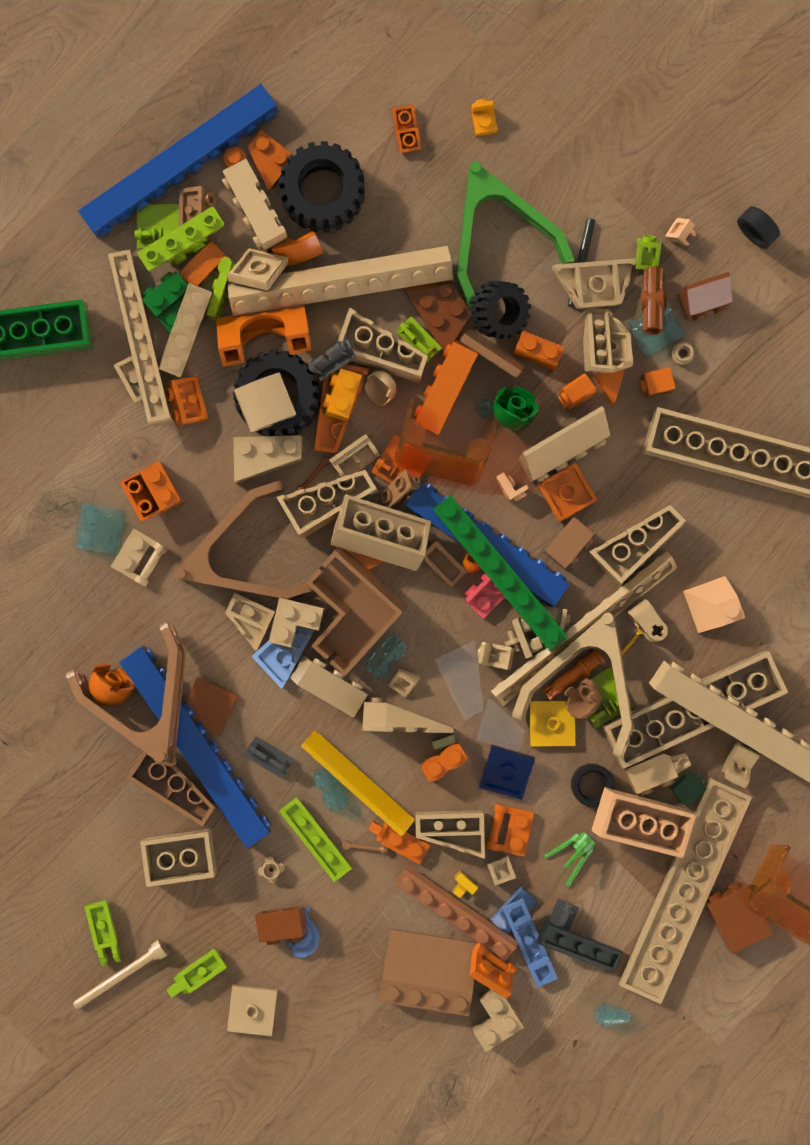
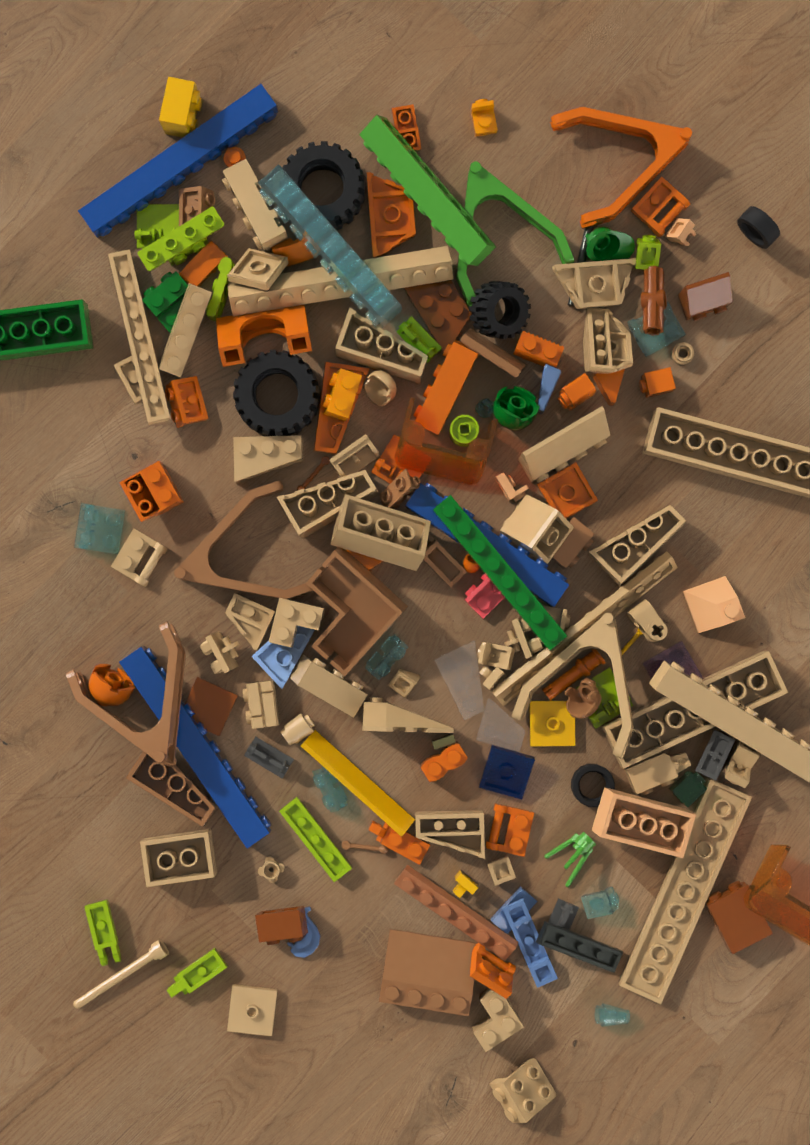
(180, 107): none -> yellow brick
(223, 651): none -> tan hips
(262, 704): none -> tan brick
(265, 402): tan slope -> none
(268, 157): orange wing -> none
(298, 729): none -> tan brick
(330, 246): none -> clear light blue brick
(334, 359): dark grey hinge -> none
(390, 215): none -> orange wing
(427, 191): none -> bright green brick
(463, 430): none -> lime wheel
(492, 678): none -> tan tile
(523, 1092): none -> tan bracket
(537, 528): none -> tan slope
(548, 382): none -> medium blue slope
(600, 903): none -> clear light blue bracket
(608, 244): none -> green piece
(655, 201): none -> orange plate
(665, 140): none -> orange piece
(676, 653): none -> wing
(715, 755): none -> dark grey hinge

